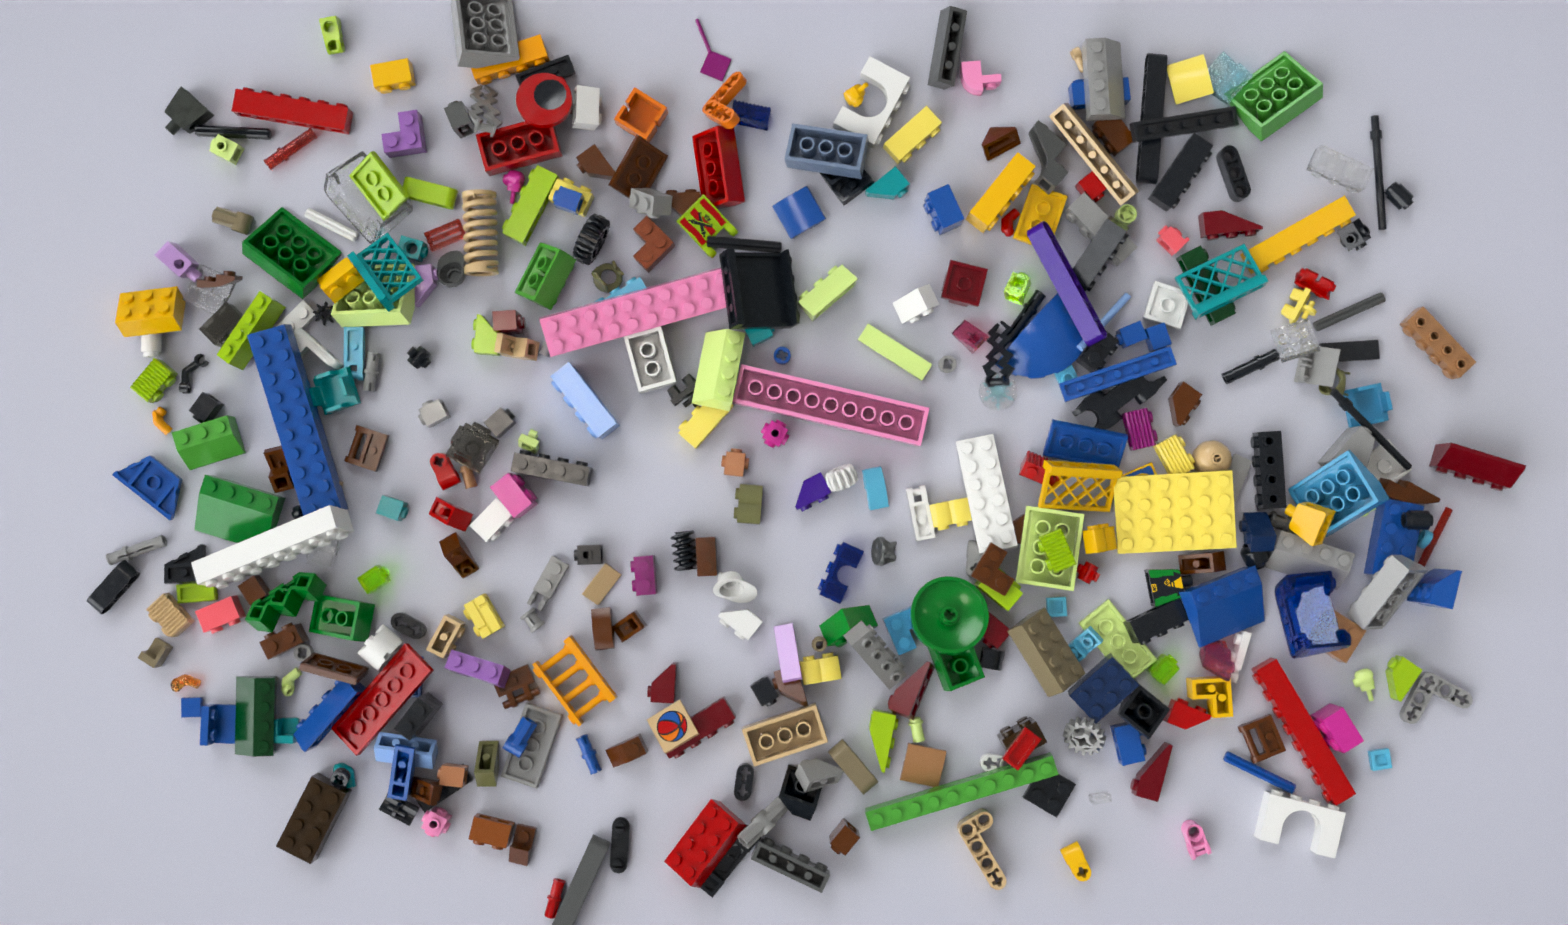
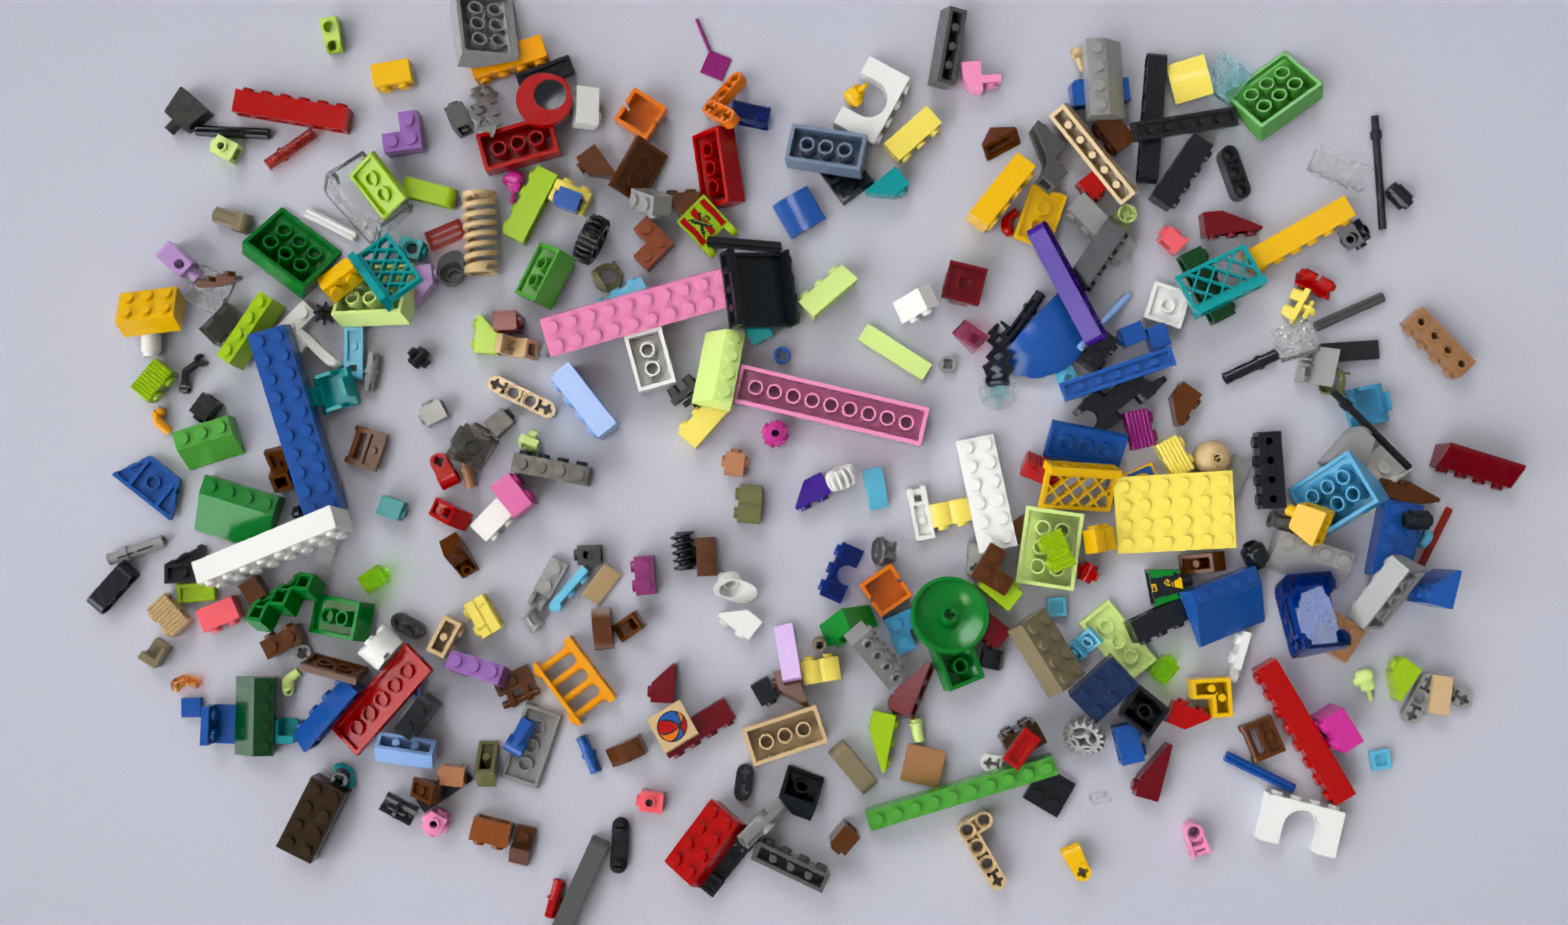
(402, 772): blue slope -> none
(523, 395): none -> tan beam
(569, 589): none -> medium azure plate
(657, 798): none -> coral brick
(817, 774): light grey slope -> none
(885, 589): none -> orange piece
(943, 210): blue brick -> none
(1011, 291): clear neon green brick -> none
(1217, 659): clear pink slope -> none
(1258, 531): dark blue brick -> none
(1440, 695): none -> tan tile

